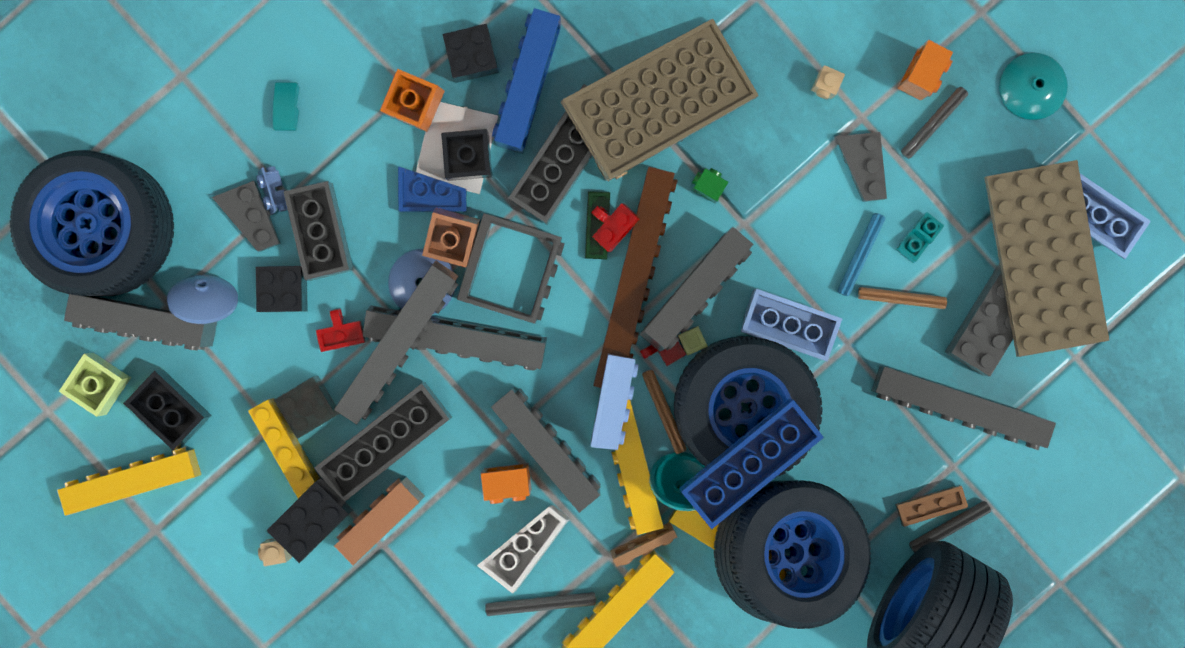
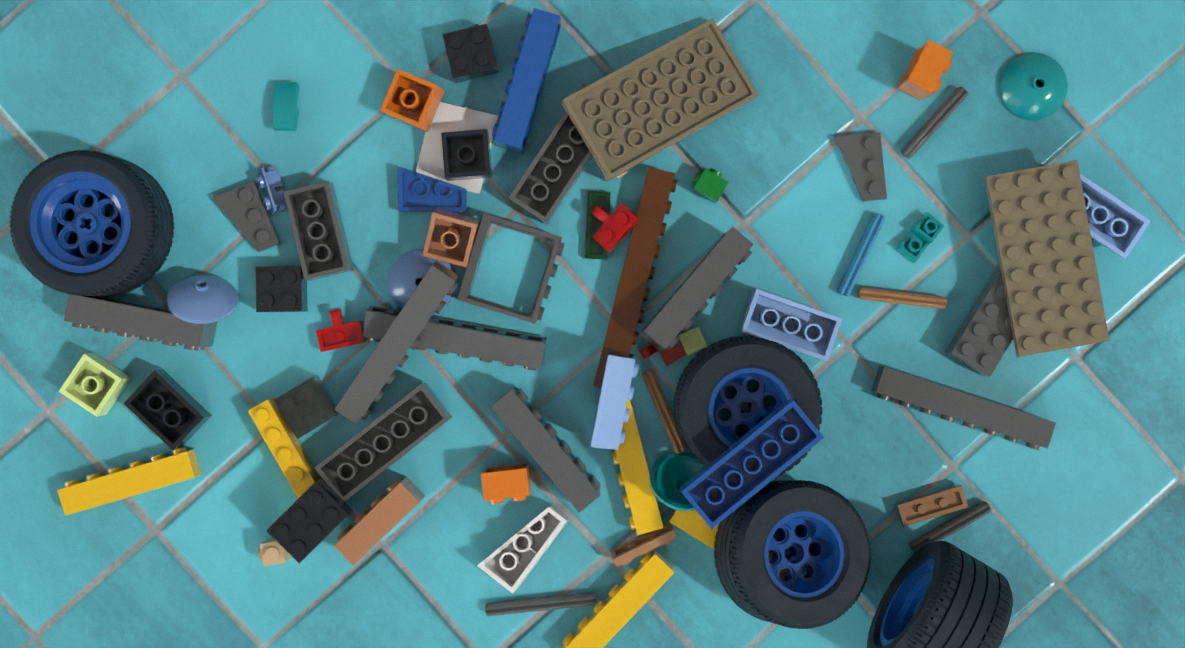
(827, 82): tan brick -> none

